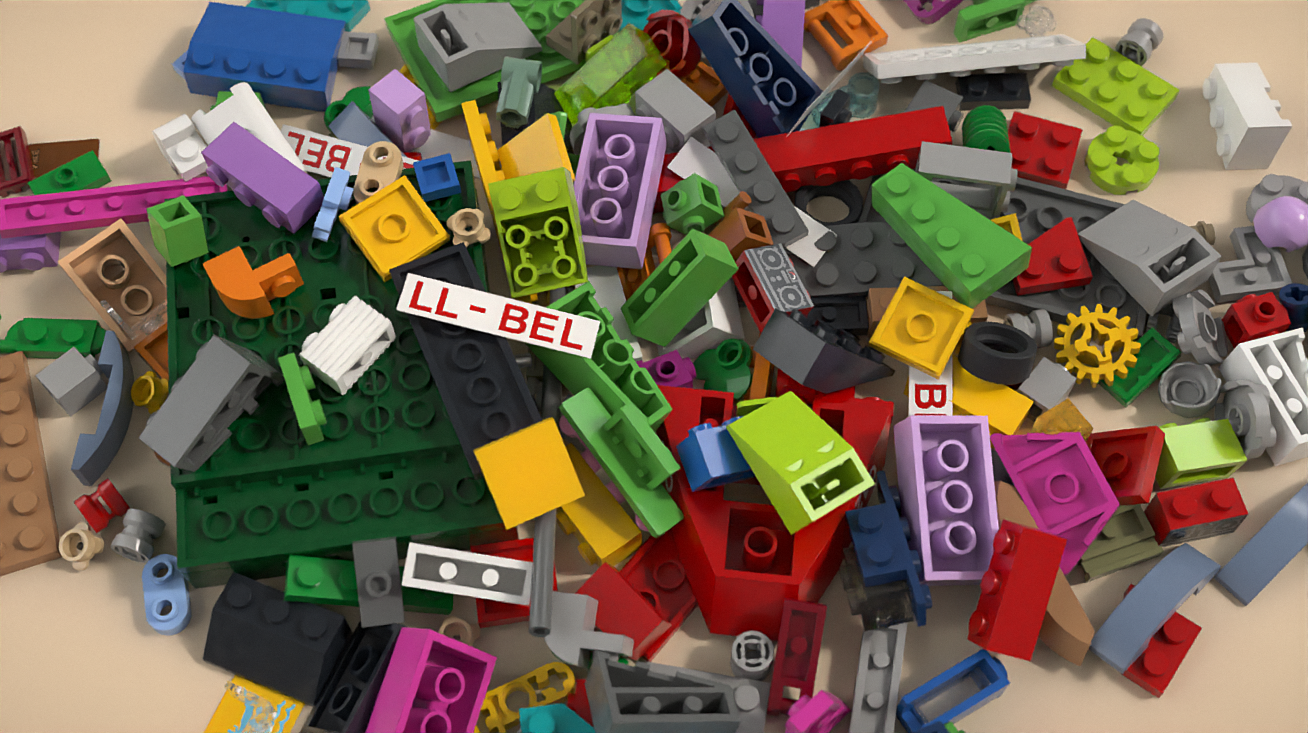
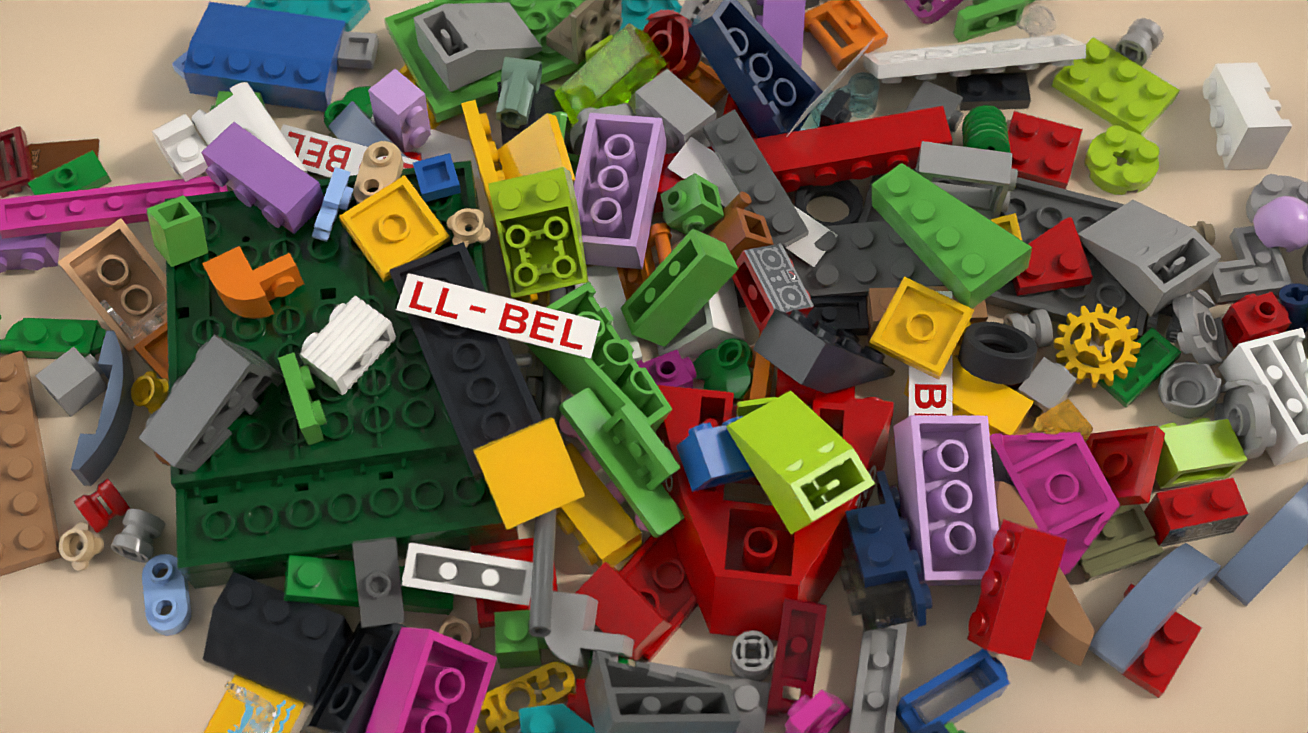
(513, 641): none -> bright green brick

